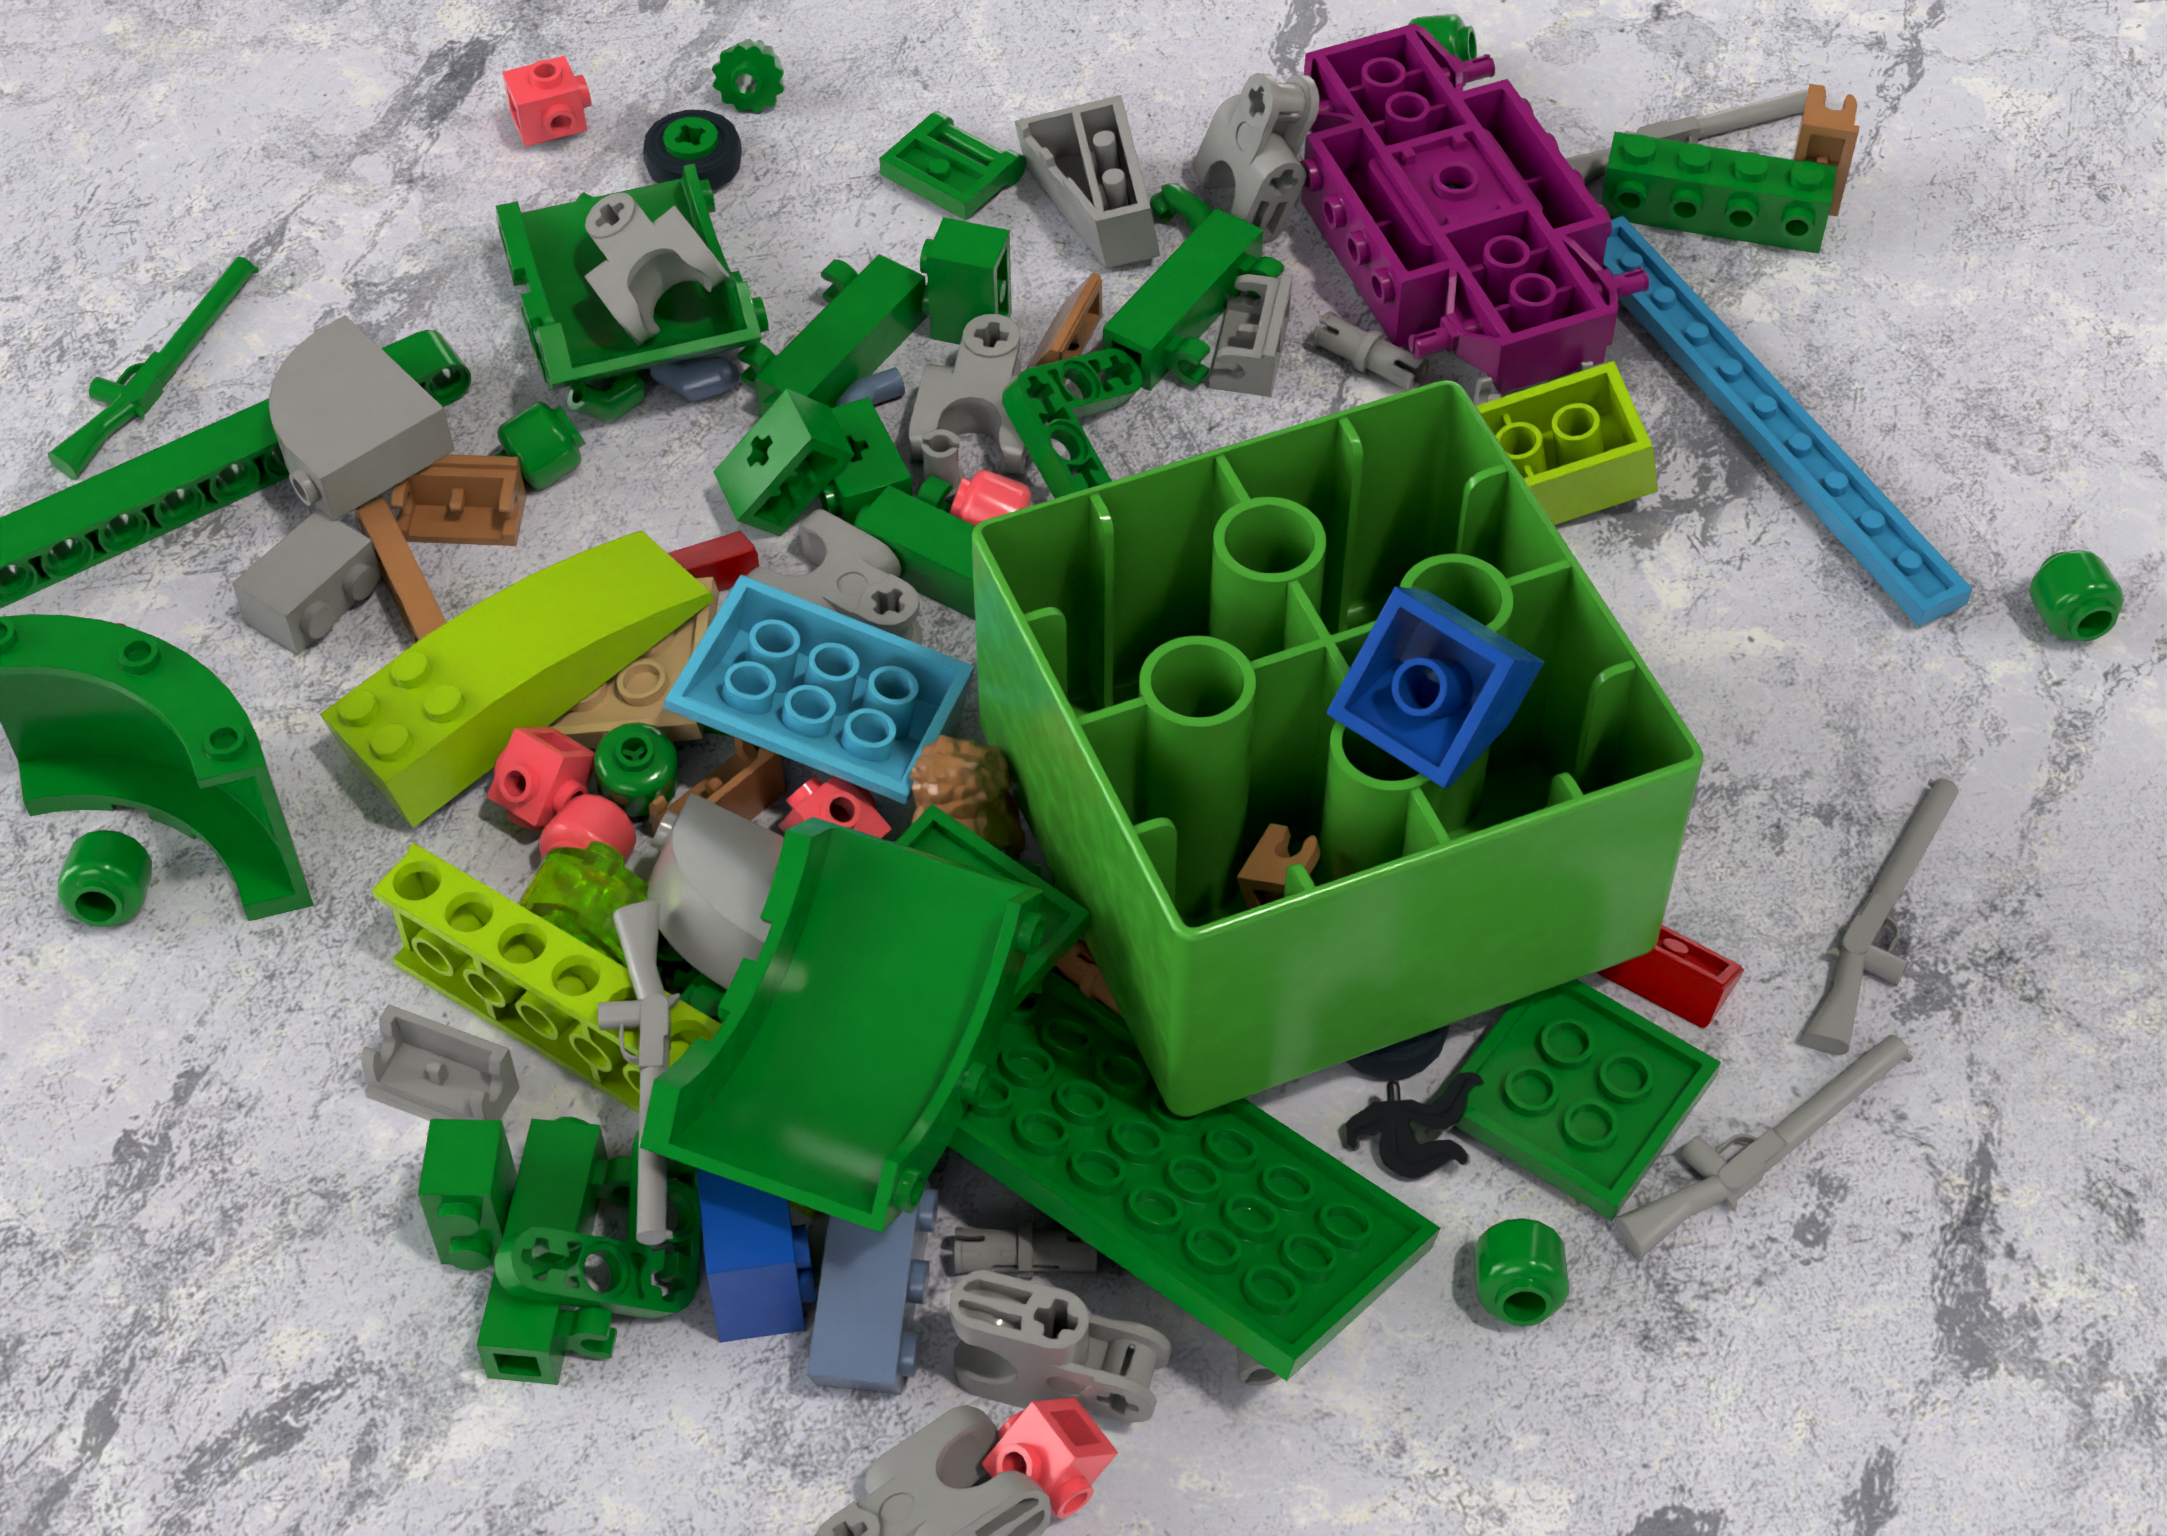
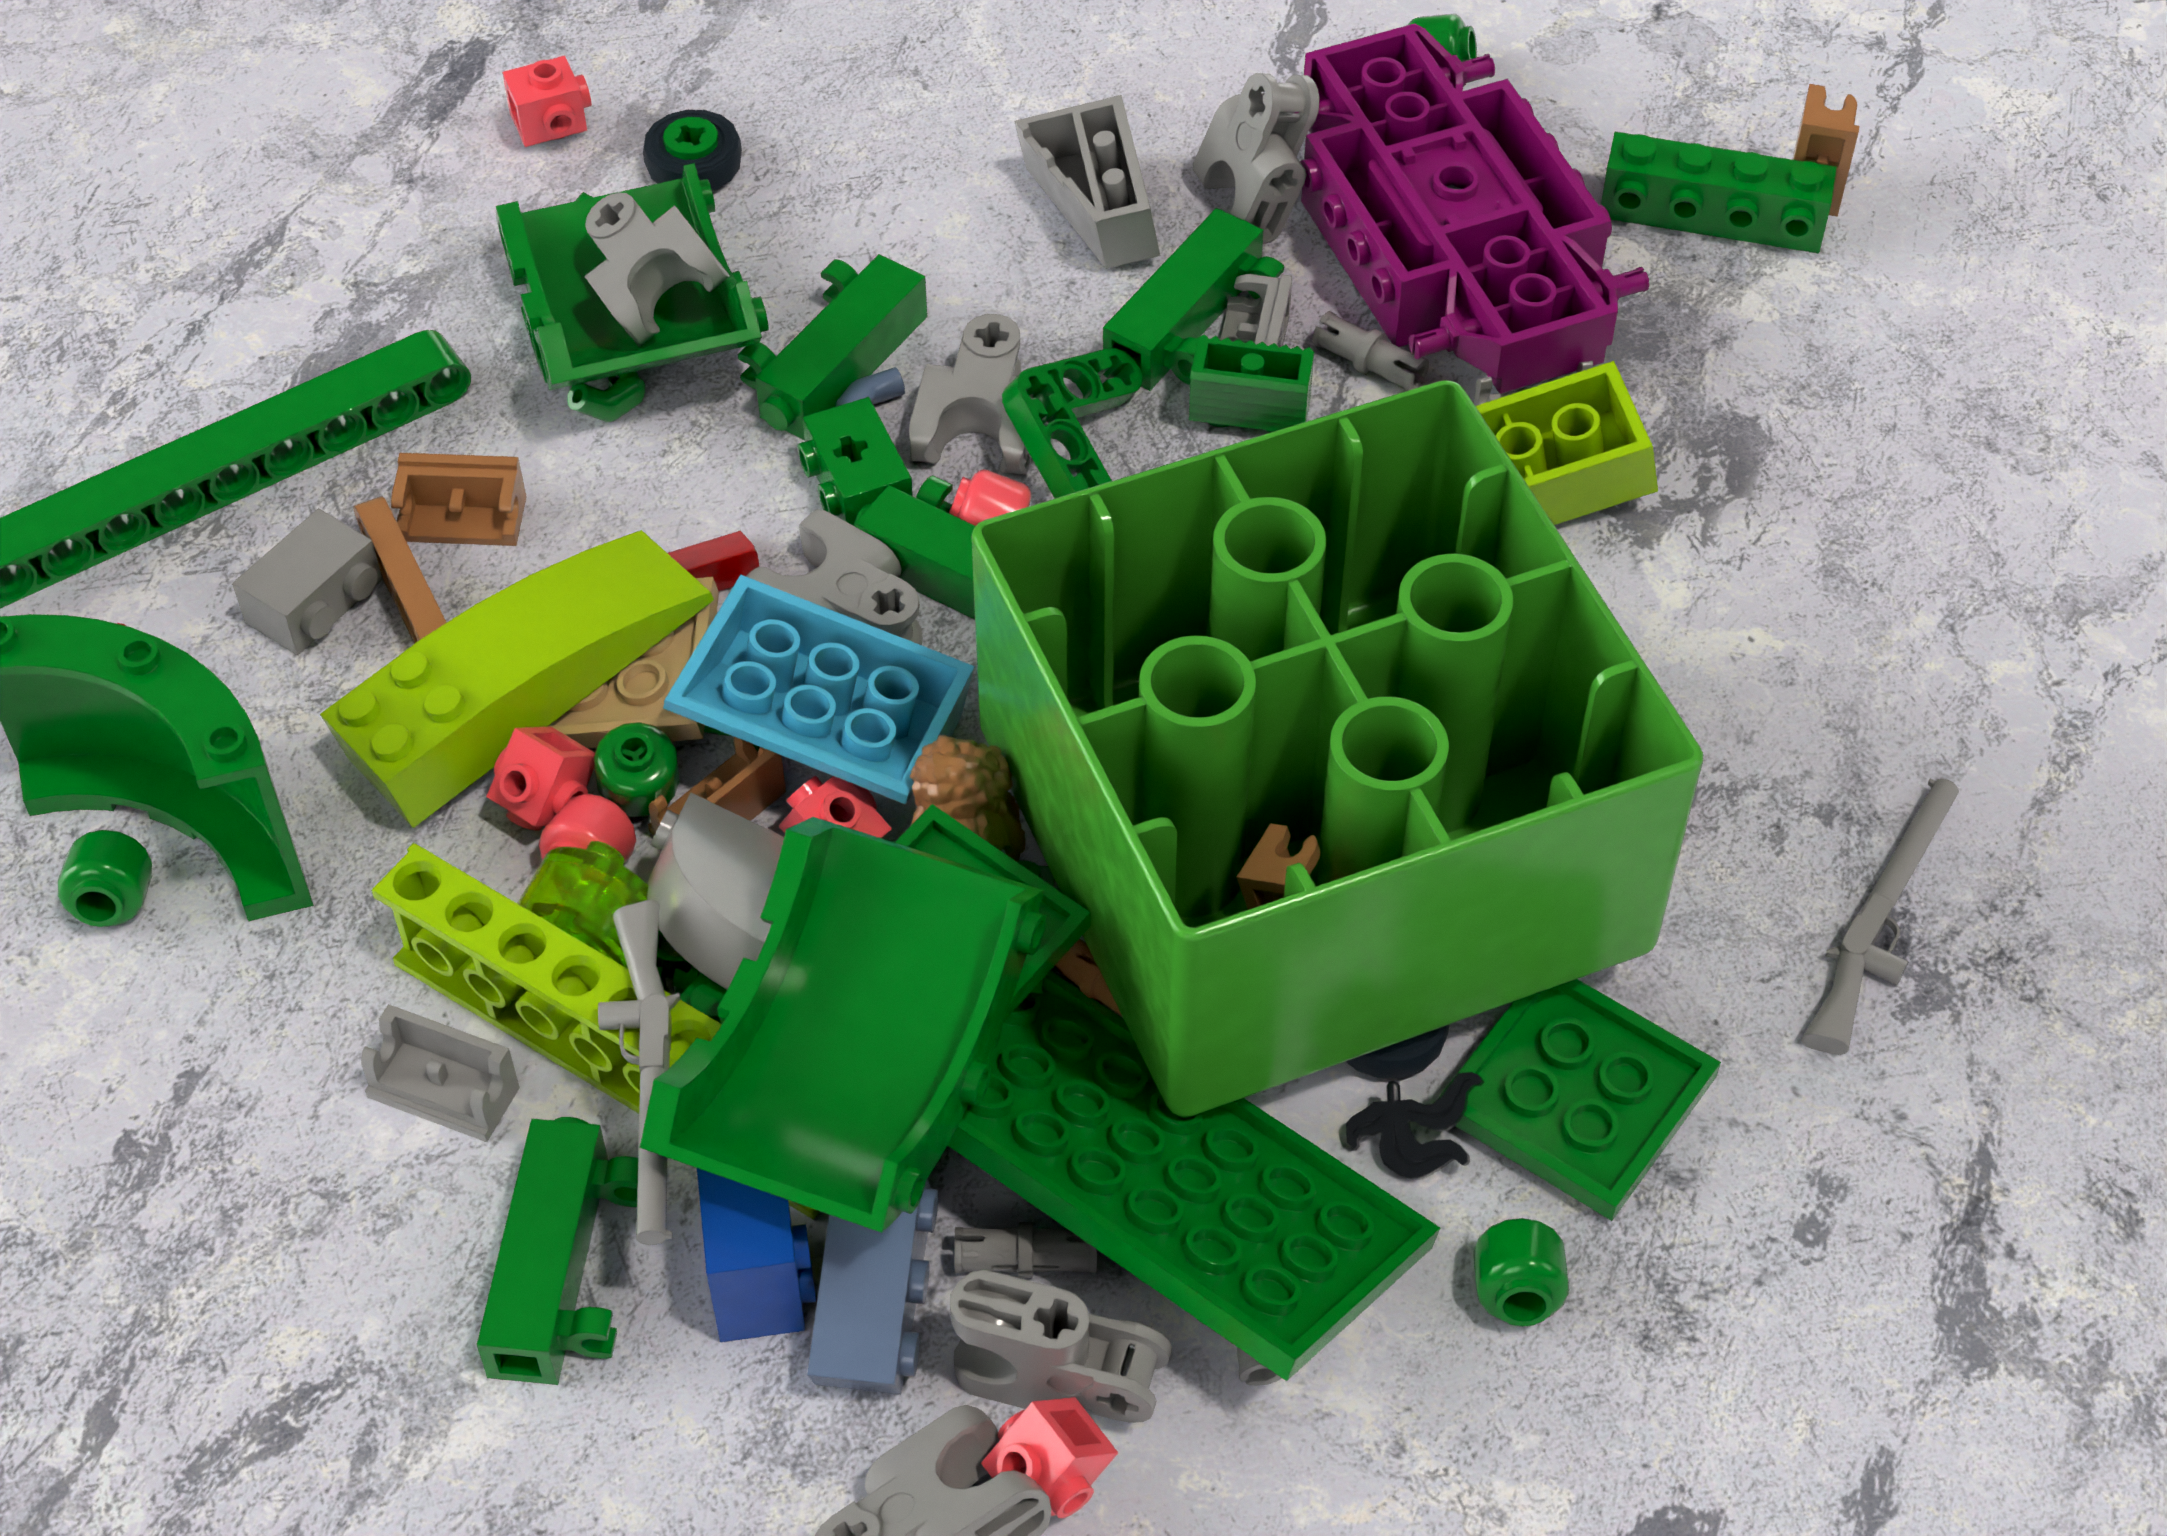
(150, 377): green piece -> none
(351, 420): light grey brick -> none
(467, 1189): green brick -> none
(543, 443): green head -> none
(628, 1260): green beam -> none
(699, 379): sand blue arm -> none
(735, 81): green piece -> none
(783, 463): green brick -> none
(942, 459): light grey pin -> none
(950, 166): green plate -> none
(965, 276): green brick -> none
(1072, 324): medium nougat slope -> none
(1175, 200): green arm -> none
(1250, 384): none -> green brick
(1433, 685): blue slope -> none
(1680, 977): red slope -> none
(1691, 129): light grey piece -> none
(1730, 1180): light grey piece -> none
(1786, 435): dark azure plate -> none
(2076, 595): green head -> none

